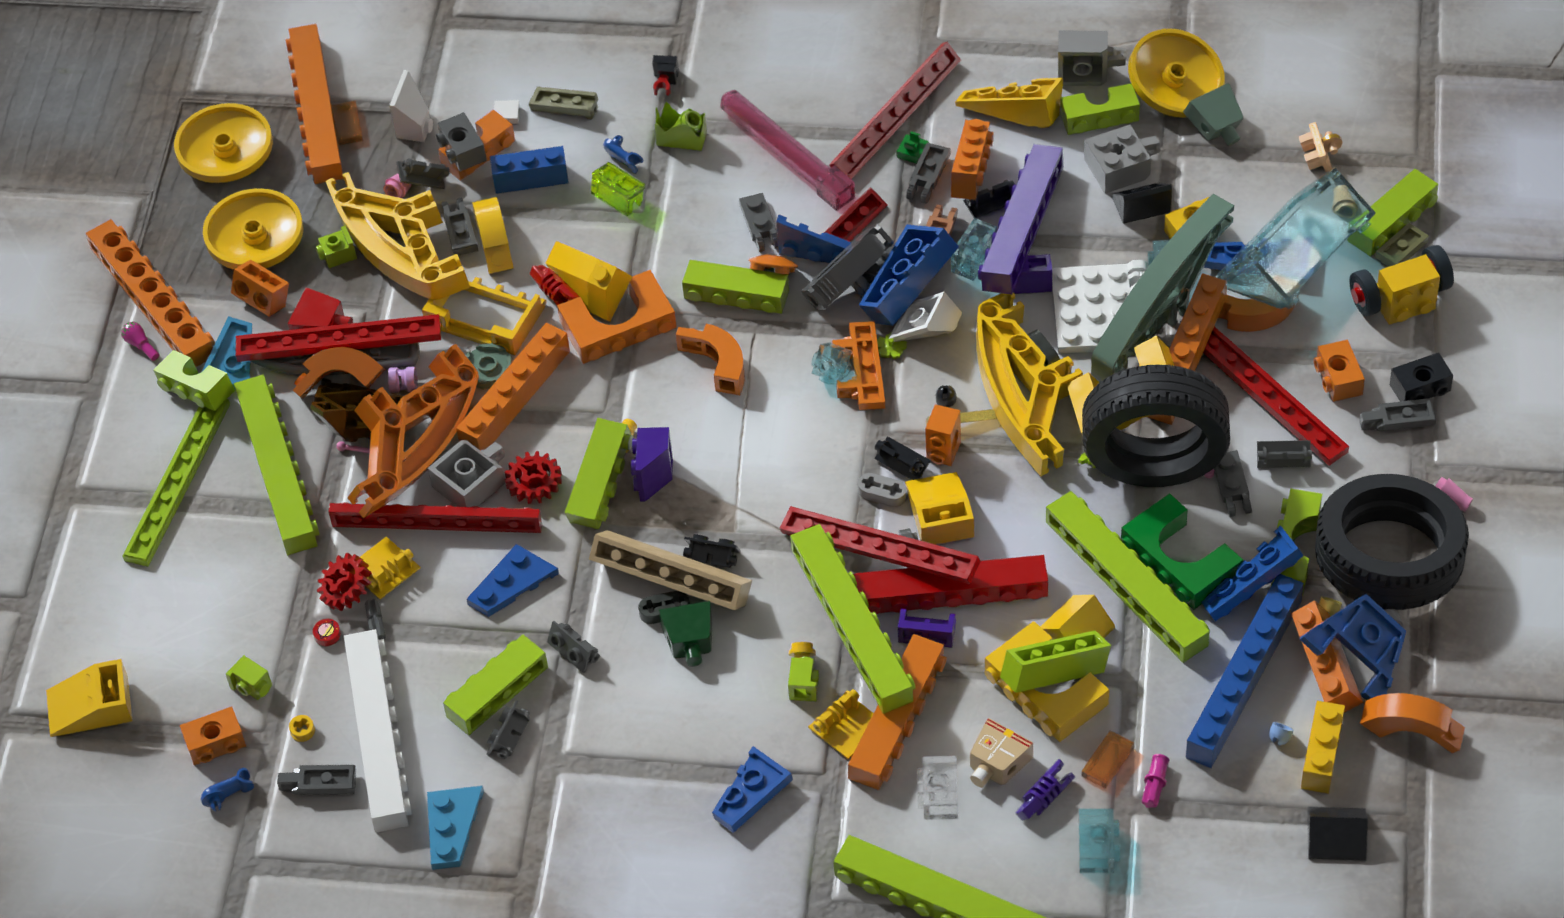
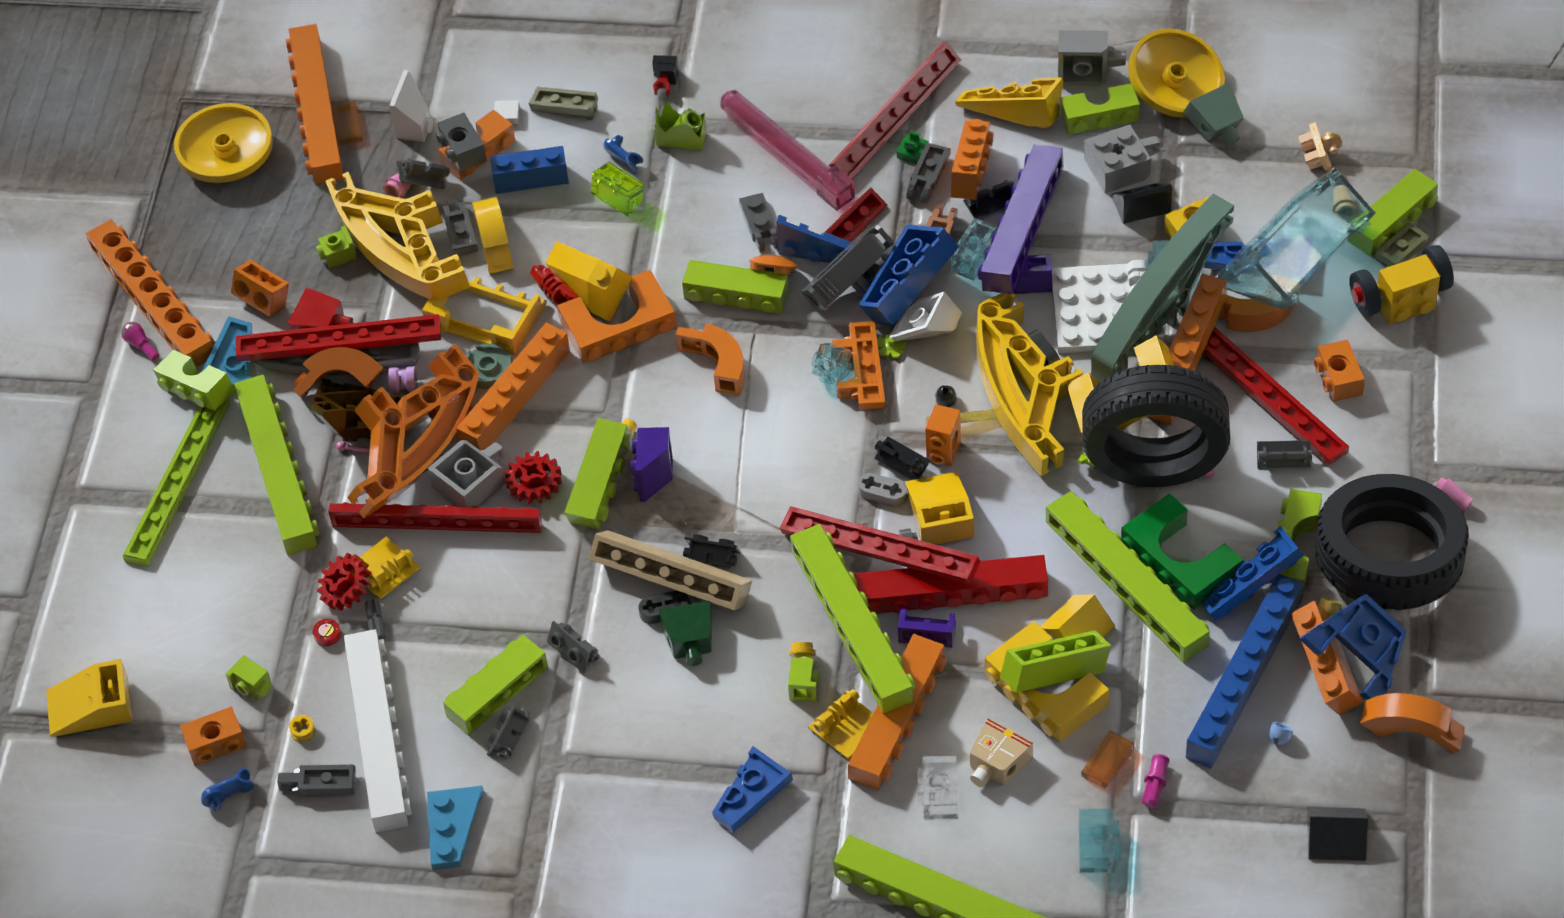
(253, 226): yellow dish -> none
(511, 577): blue wing -> none
(1044, 792): dark purple hinge -> none
(1232, 483): dark grey hinge -> none
(1322, 747): yellow arch -> none
(1399, 416): dark grey hinge -> none
(1421, 378): black brick -> none

